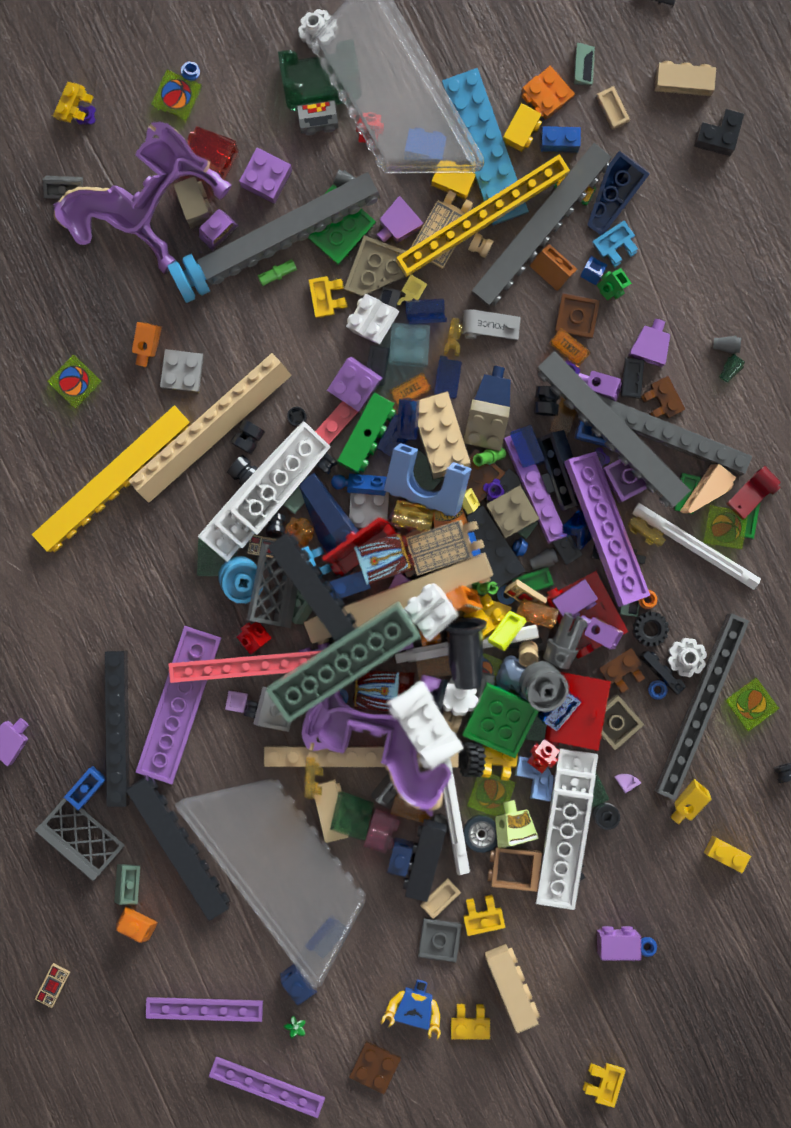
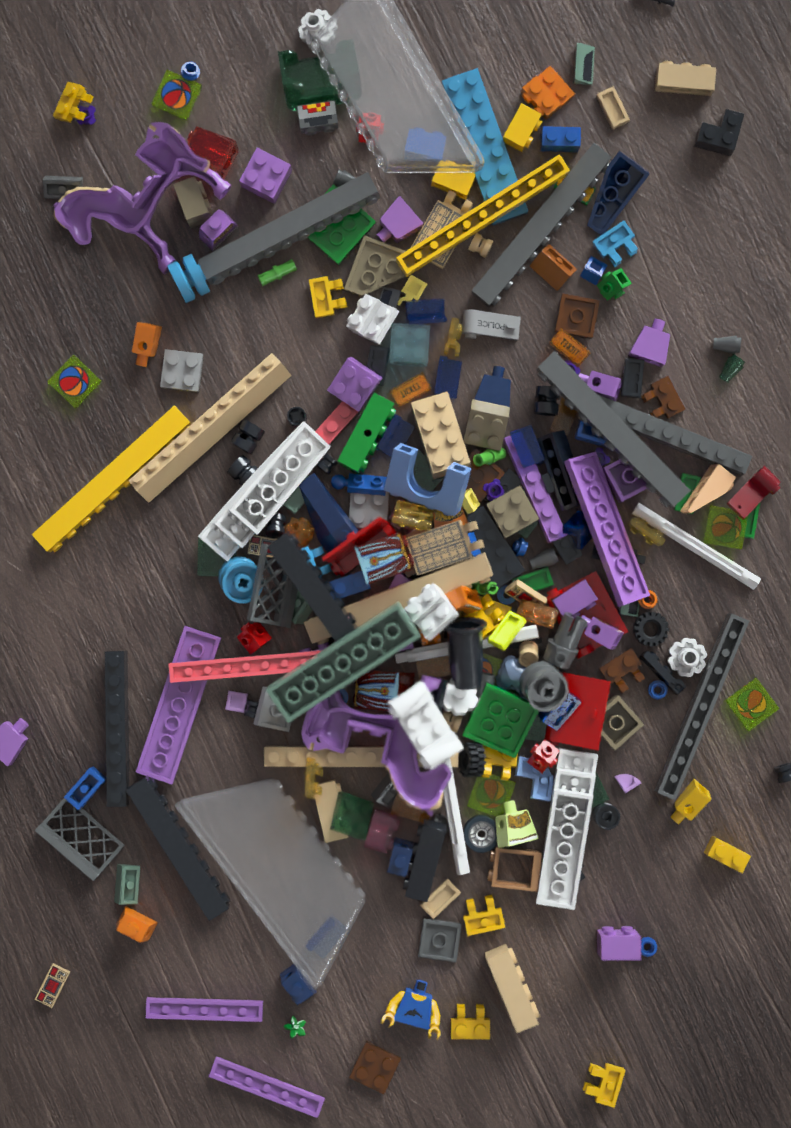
(407, 419): clear blue panel -> none

